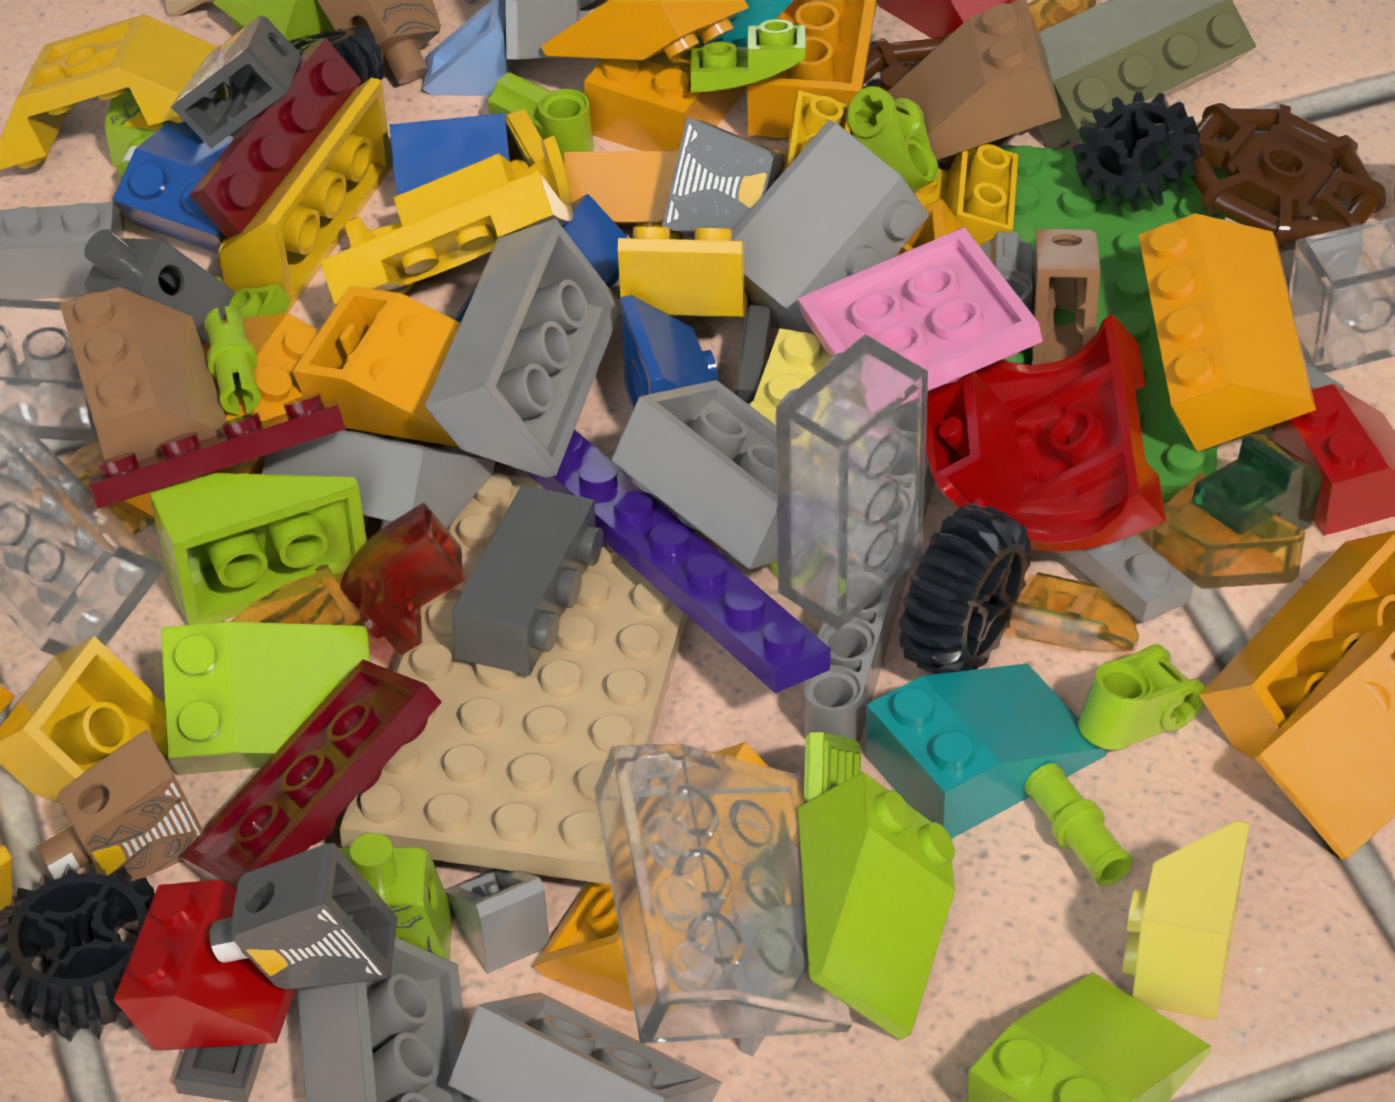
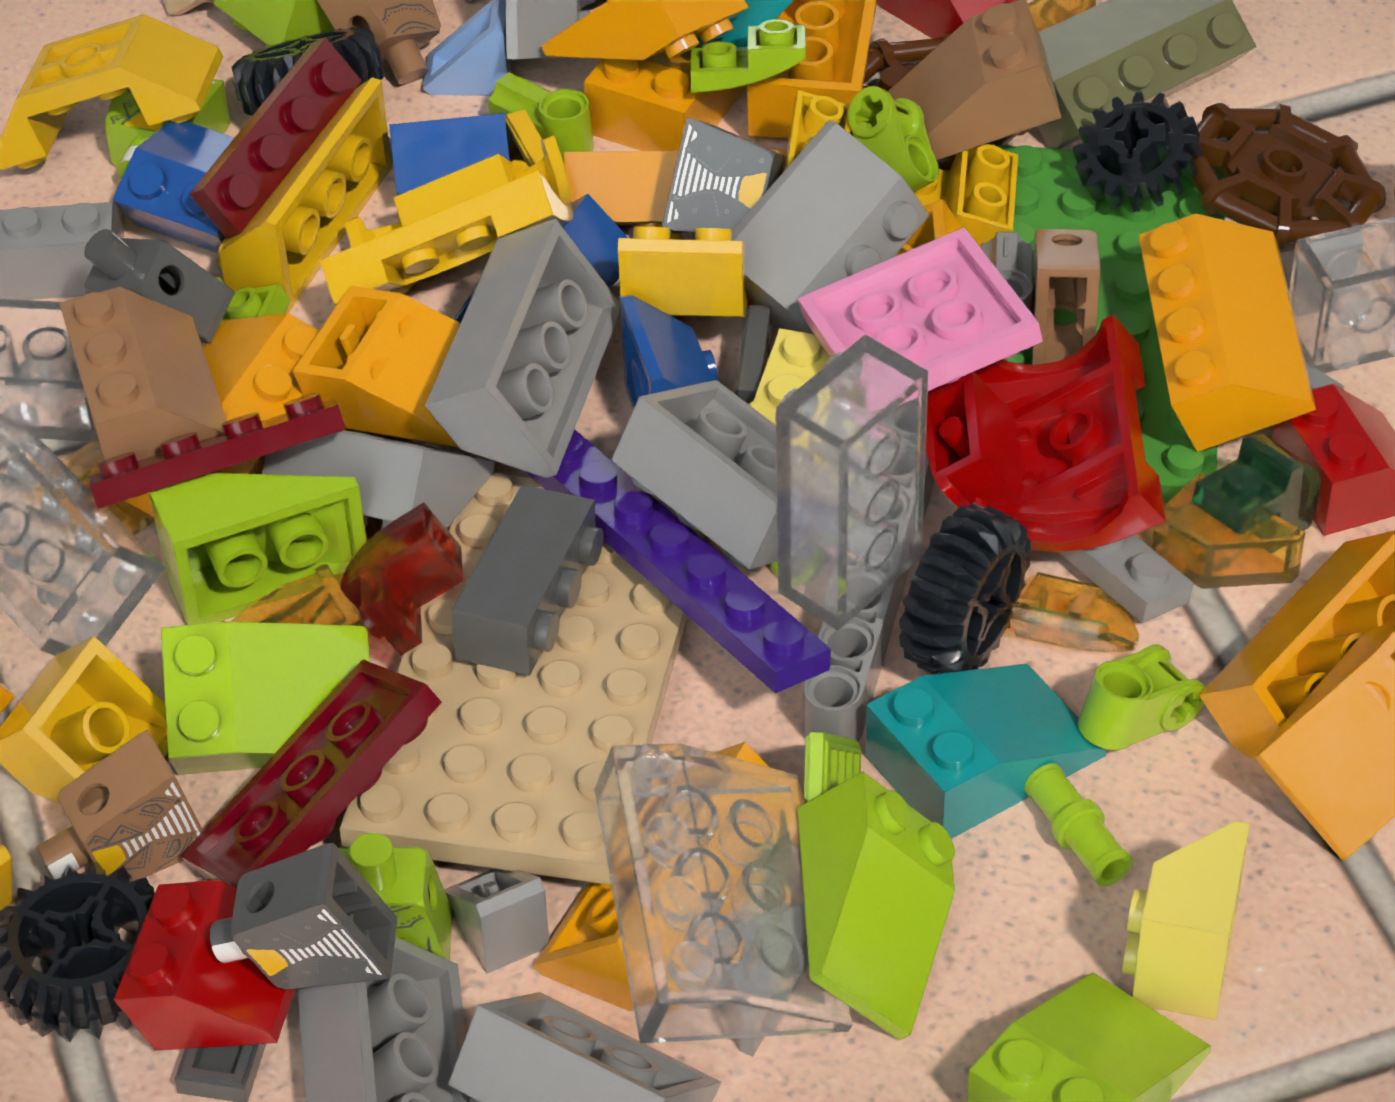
(232, 360): lime pin -> none
(256, 69): dark grey torso -> none

